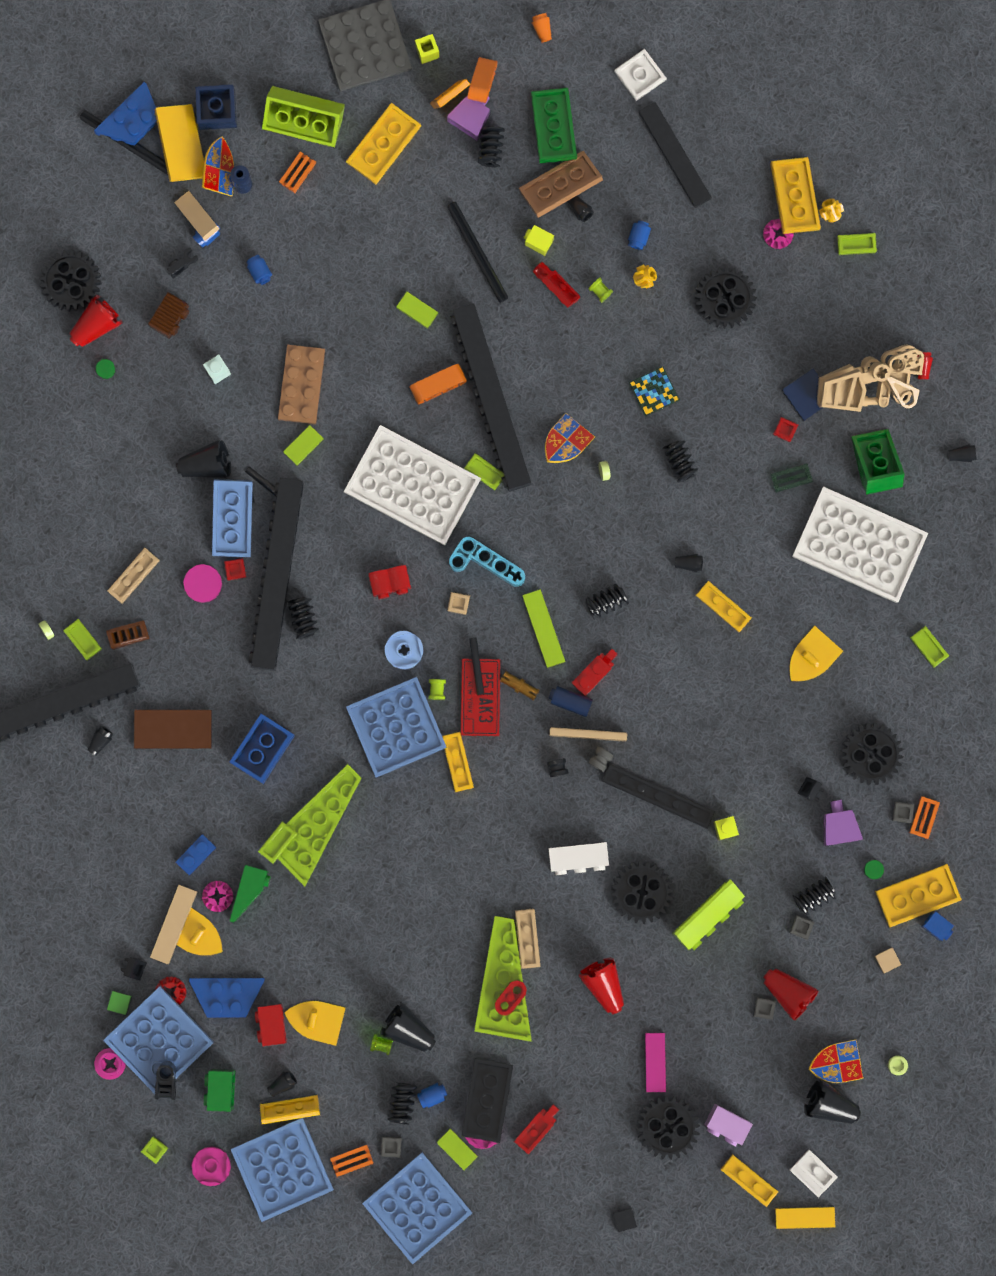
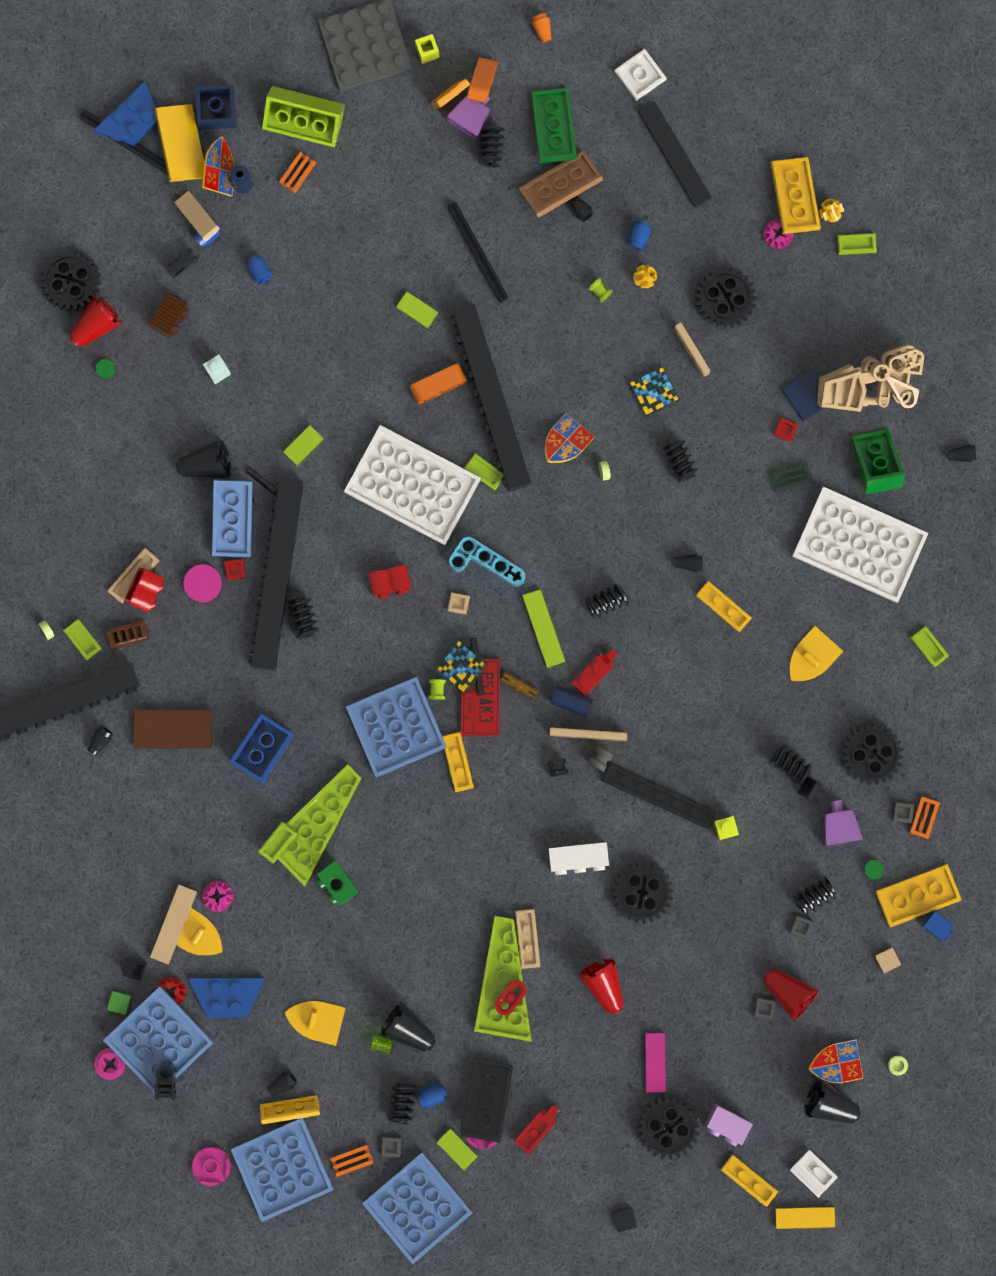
(144, 590): none -> red brick
(154, 1149): lime tile -> none
(196, 854): blue plate -> none
(220, 1090): green brick -> none
(250, 887): green slope -> none
(271, 1025): red brick -> none
(301, 384): medium nougat plate -> none
(347, 889): none -> green brick
(383, 143): yellow tile -> none
(394, 645): light blue plate -> none
(462, 666): none -> tile
(538, 240): neon yellow brick -> none
(556, 284): red hinge -> none
(691, 350): none -> tan tile
(708, 915): lime slope -> none
(791, 764): none -> black piece
(926, 365): red cone -> none

